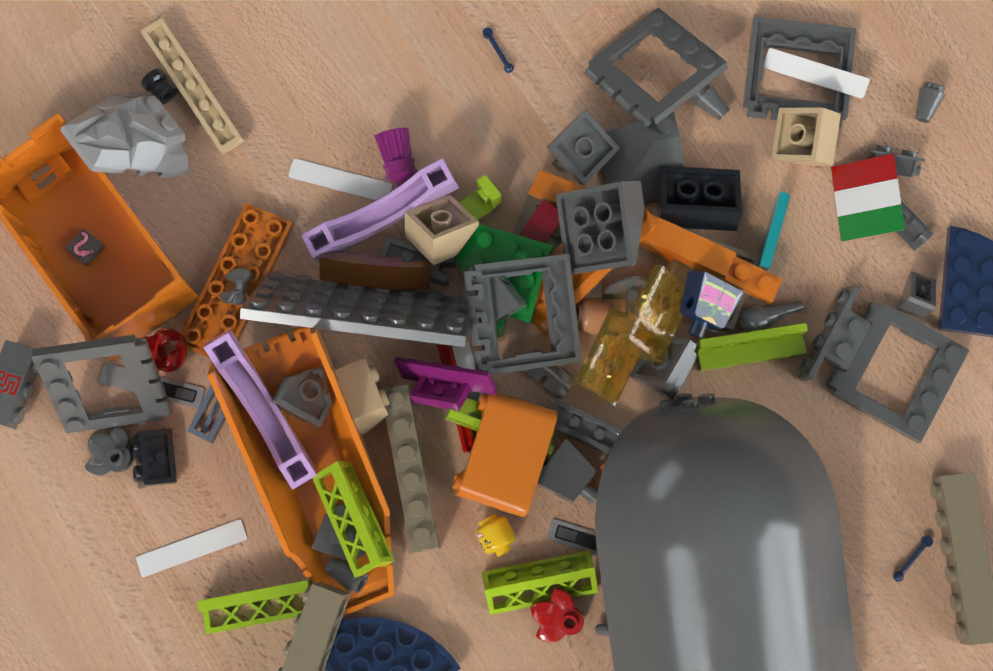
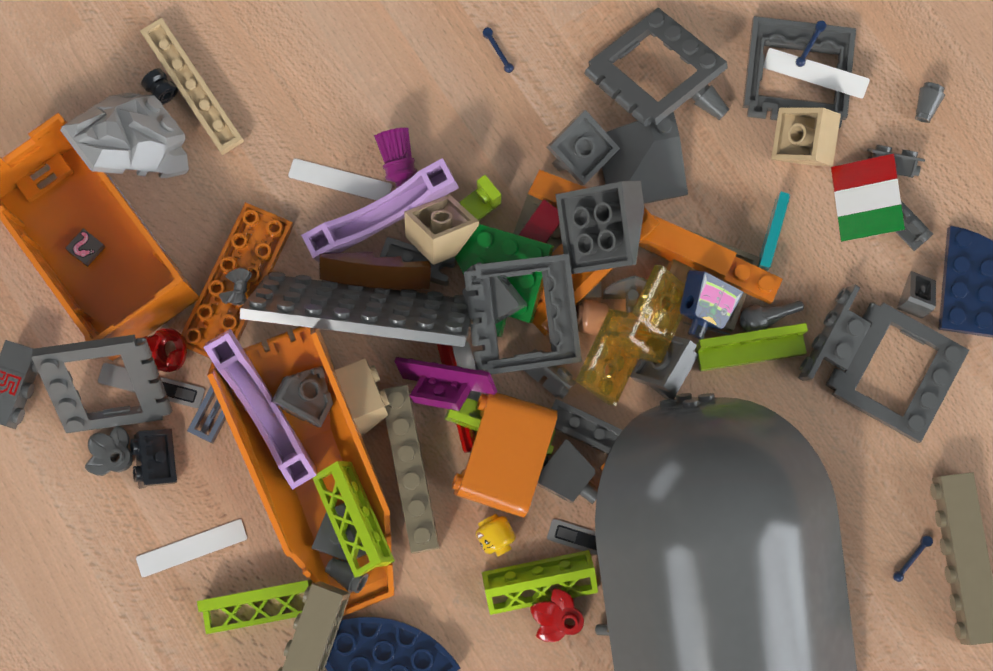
(700, 197): black slope -> none
(820, 27): none -> dark blue hinge

